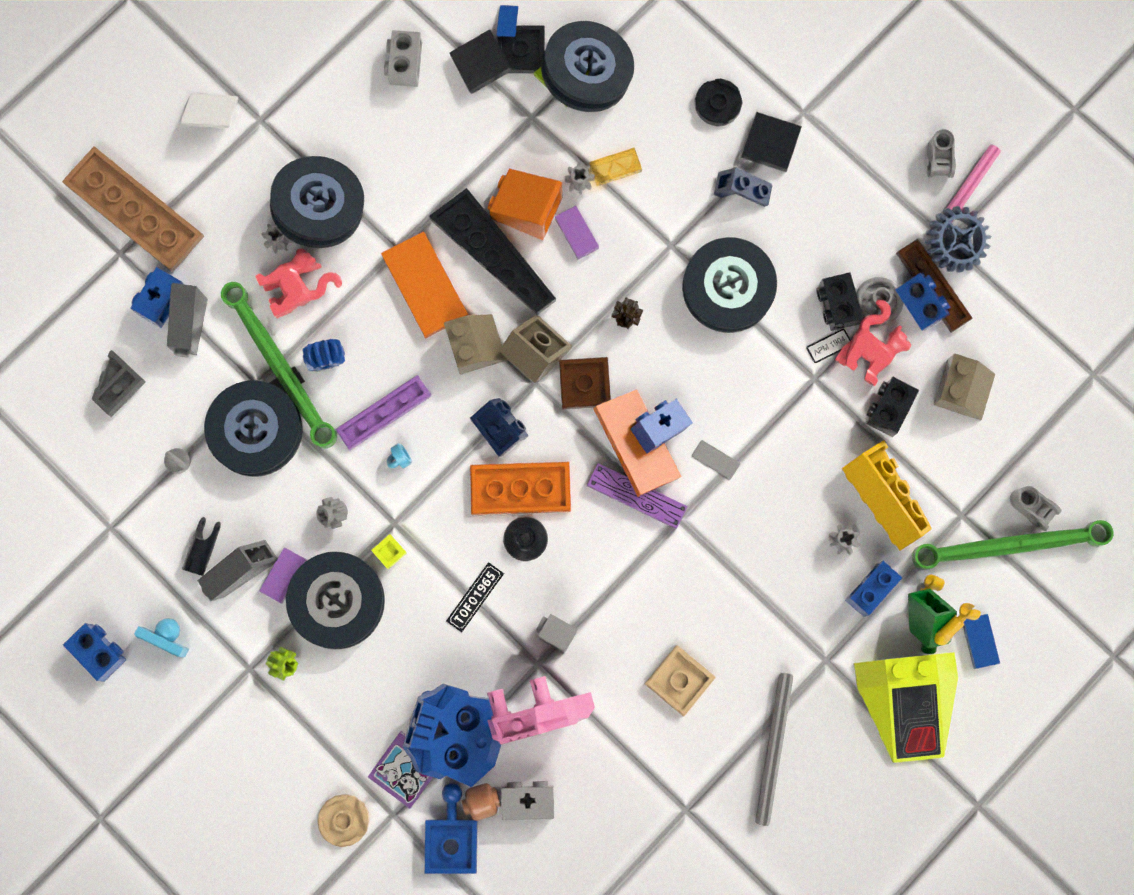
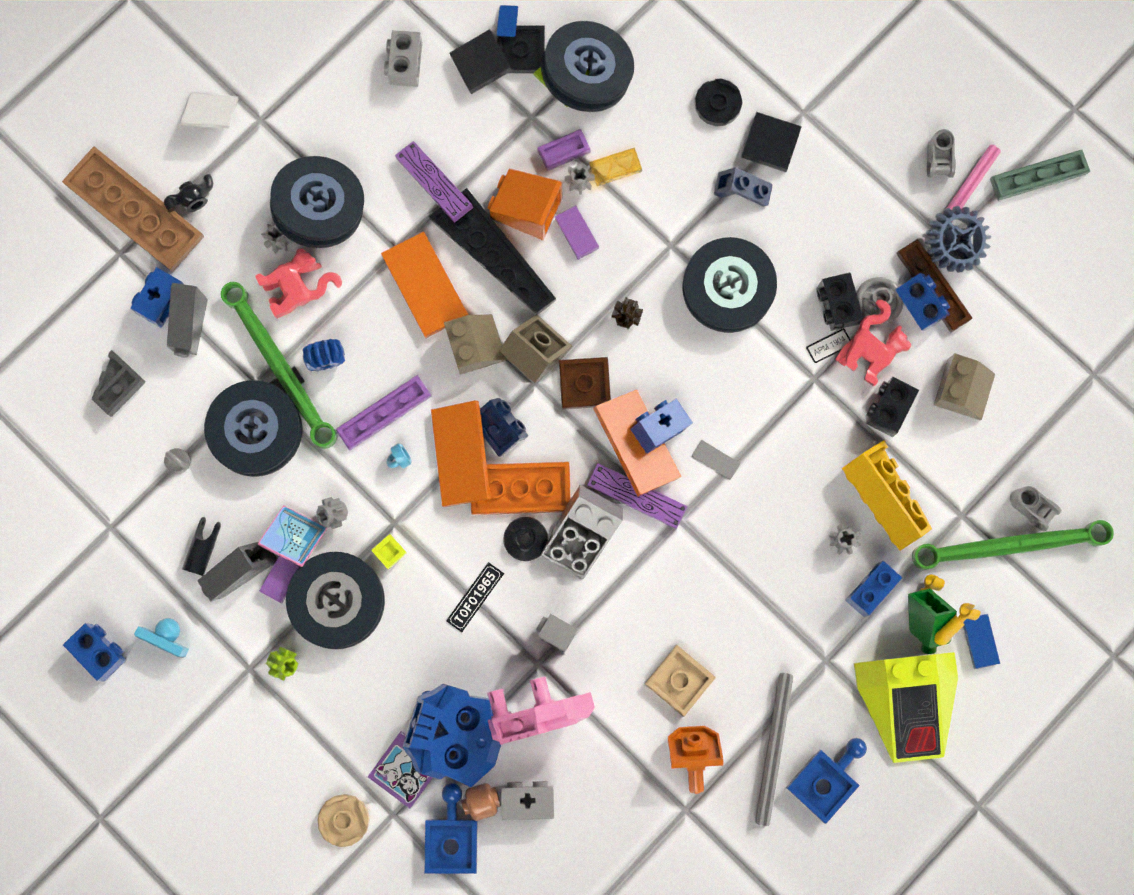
(190, 195): none -> black piece
(292, 536): none -> piece
(434, 181): none -> medium lavender tile
(460, 454): none -> orange tile
(564, 150): none -> medium lavender tile
(582, 532): none -> light grey slope
(695, 749): none -> orange piece
(840, 783): none -> blue plate
(1040, 175): none -> sand green tile

